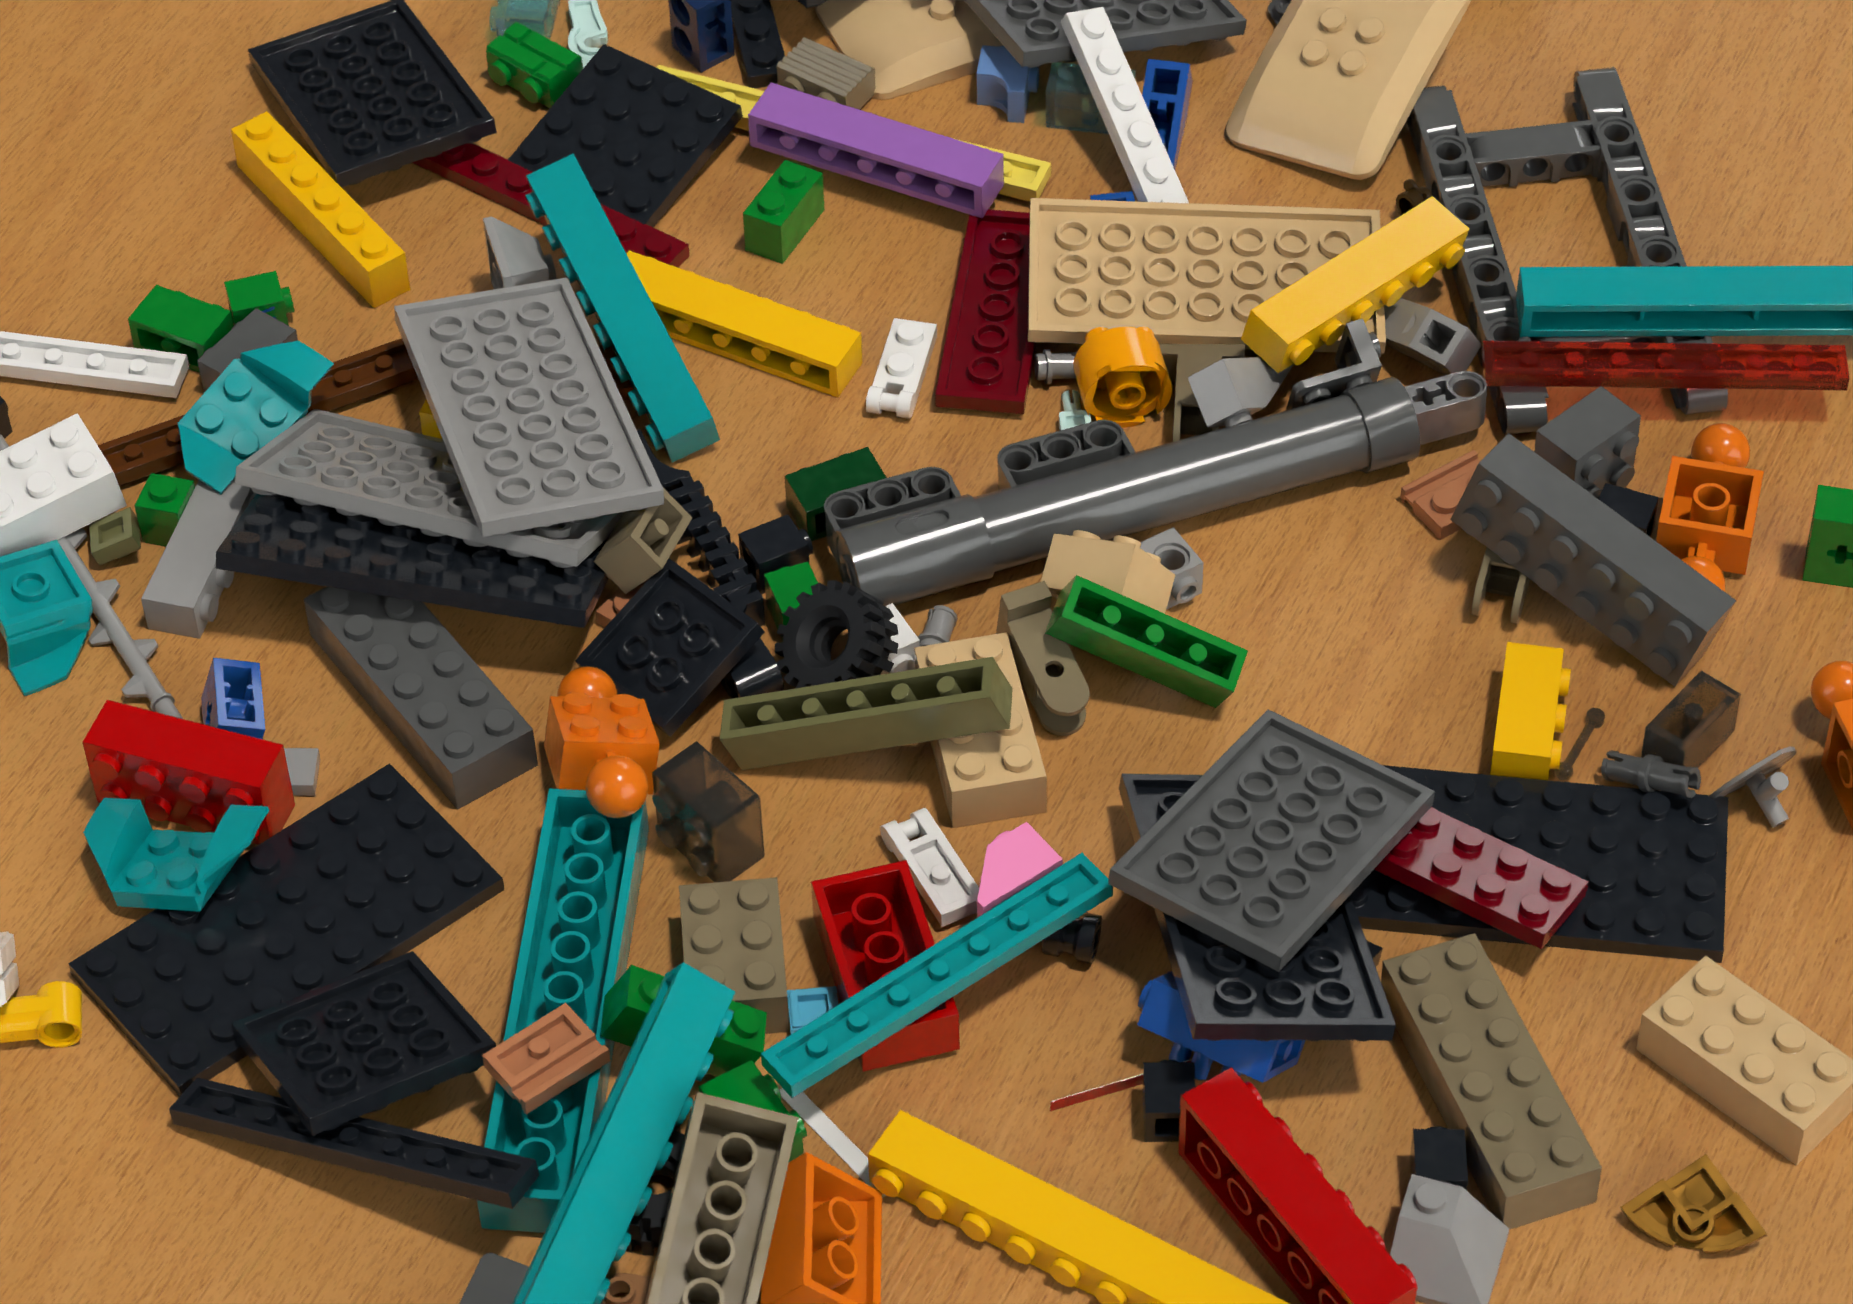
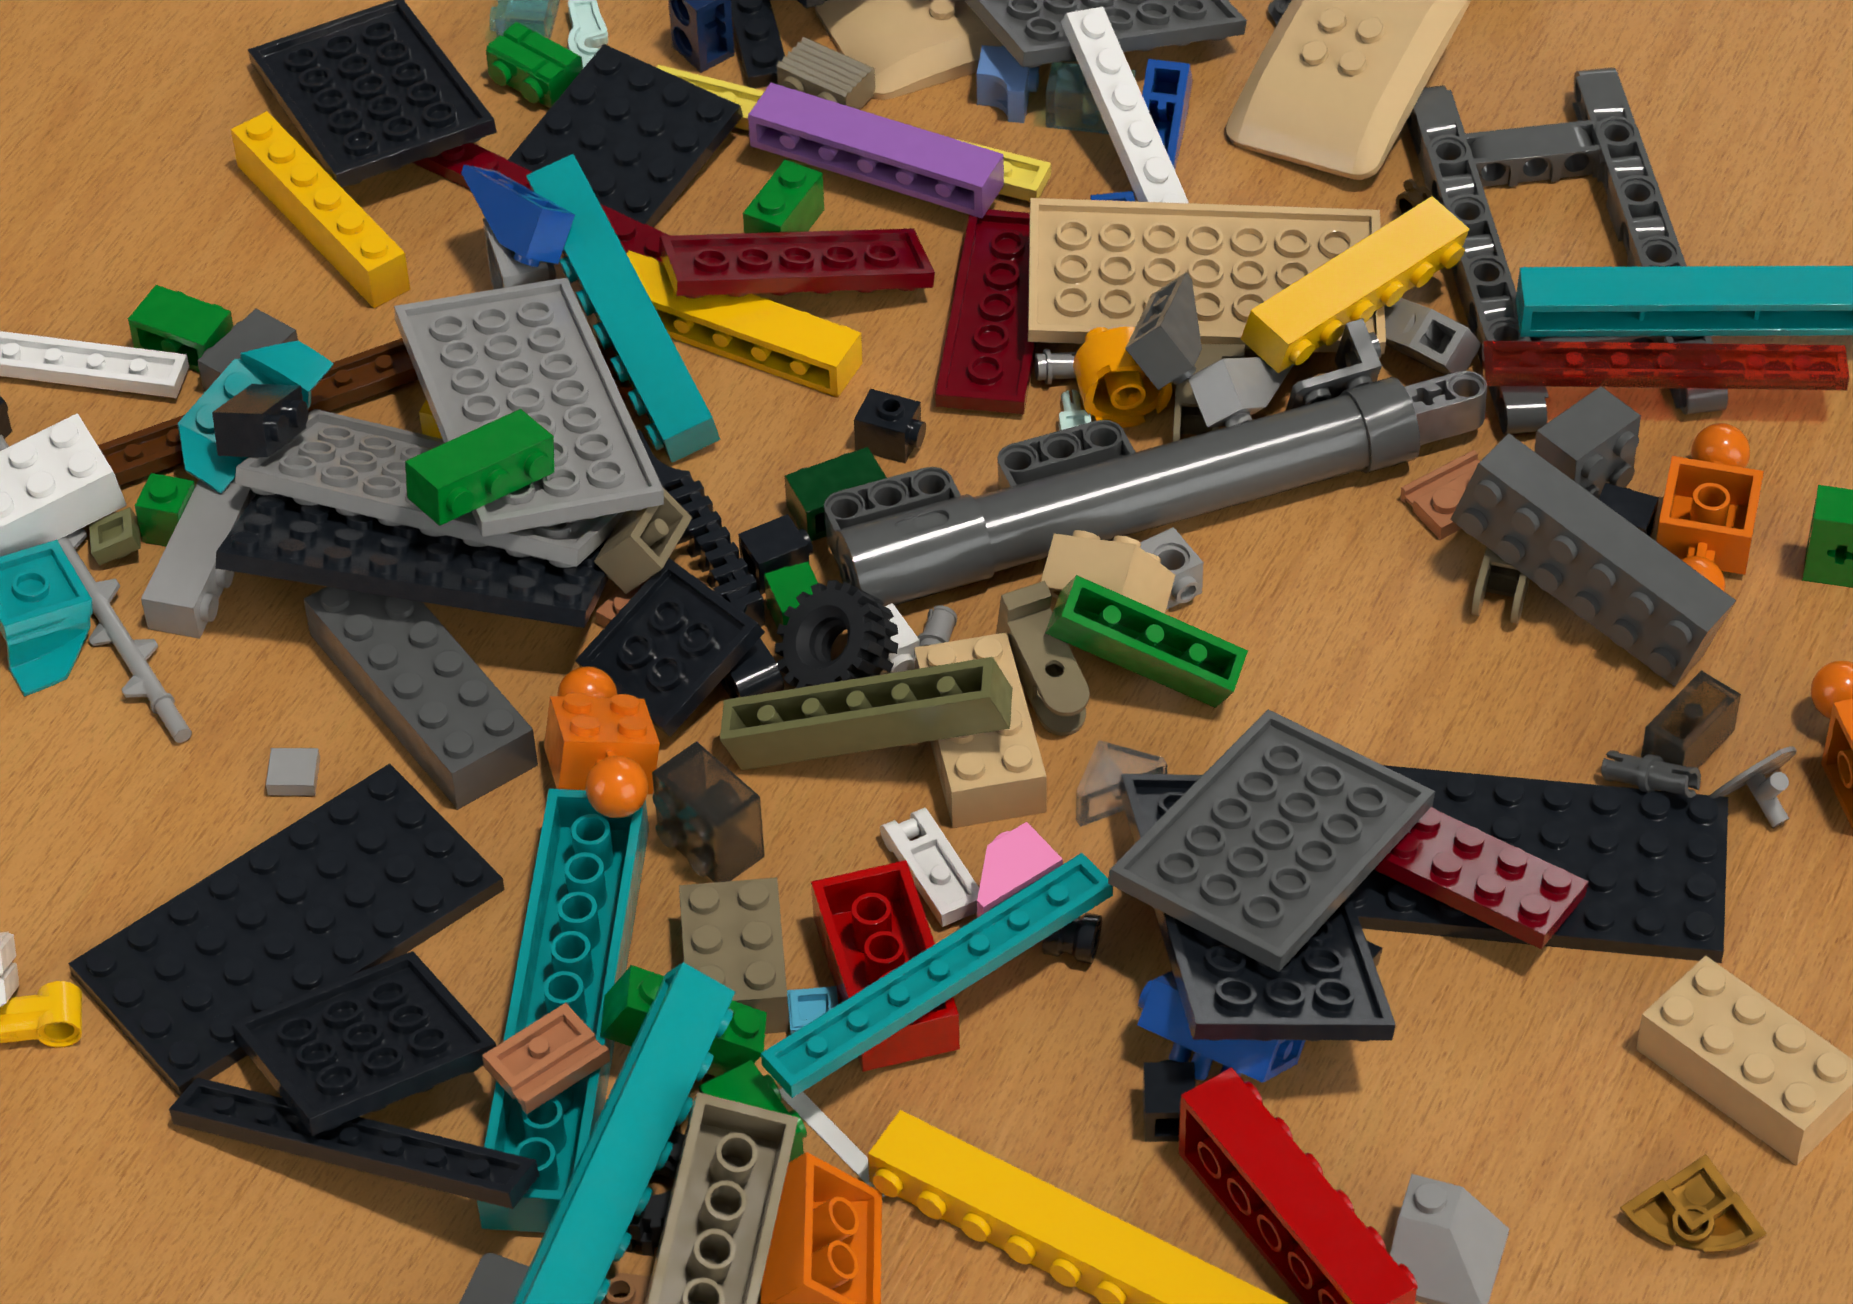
(166, 865): teal piece -> none
(186, 769): red brick -> none
(234, 697): blue brick -> none
(259, 292): green brick -> none
(259, 420): none -> black brick
(479, 467): none -> green brick
(519, 216): none -> blue slope
(795, 262): none -> dark red plate
(889, 425): none -> black brick
(902, 368): white plate -> none
(1097, 1092): red sticker -> none
(1099, 787): none -> clear slope
(1168, 334): none -> dark grey slope
(1440, 1155): black brick -> none
(1490, 1082): dark tan brick -> none
(1530, 712): yellow brick -> none
(1594, 719): clear smoke hinge -> none

